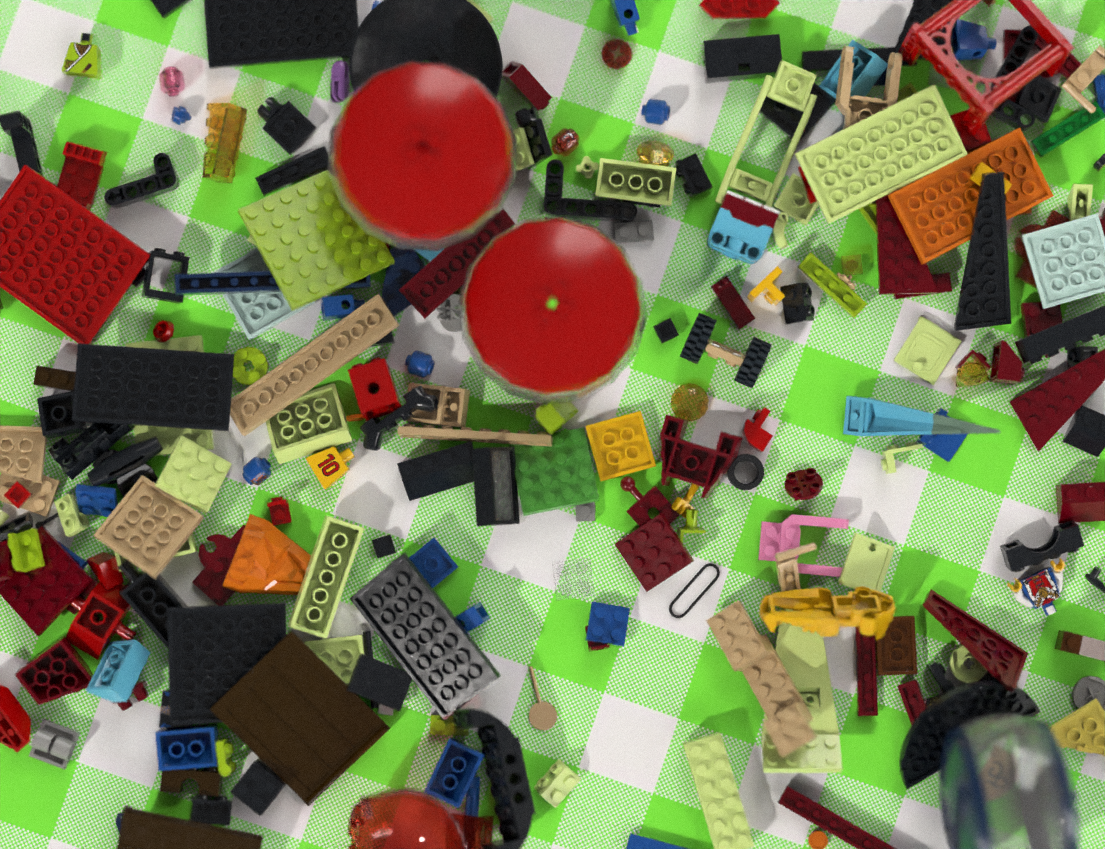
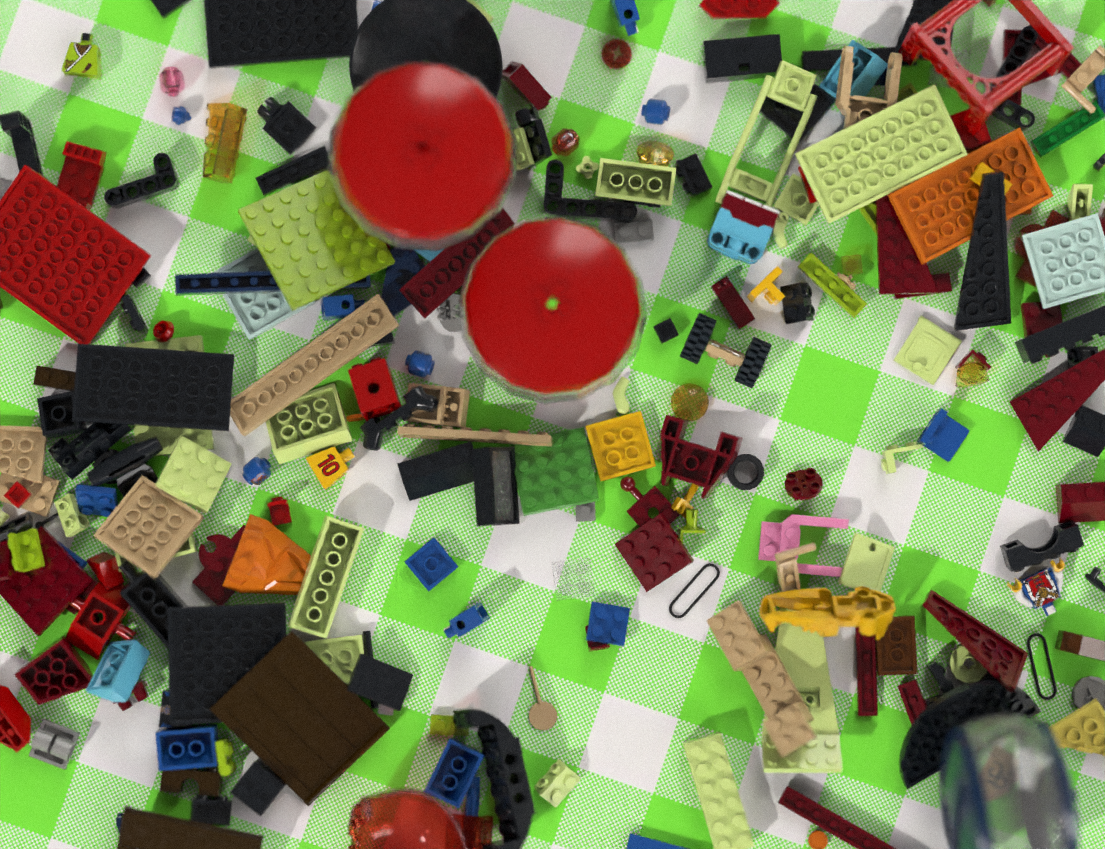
(130, 307): none -> black plate
(161, 295): black window -> none
(258, 360): lime plate -> none
(340, 82): medium lavender arm -> none
(384, 546): black plate -> none
(425, 636): black plate -> none
(555, 415): lime wedge -> none
(619, 396): none -> yellowish green arm
(754, 434): red brick -> none
(881, 418): medium azure plate -> none
(970, 41): blue torso -> none
(1006, 365): dark red slope -> none
(1039, 97): black plate -> none
(1049, 663): none -> black piece

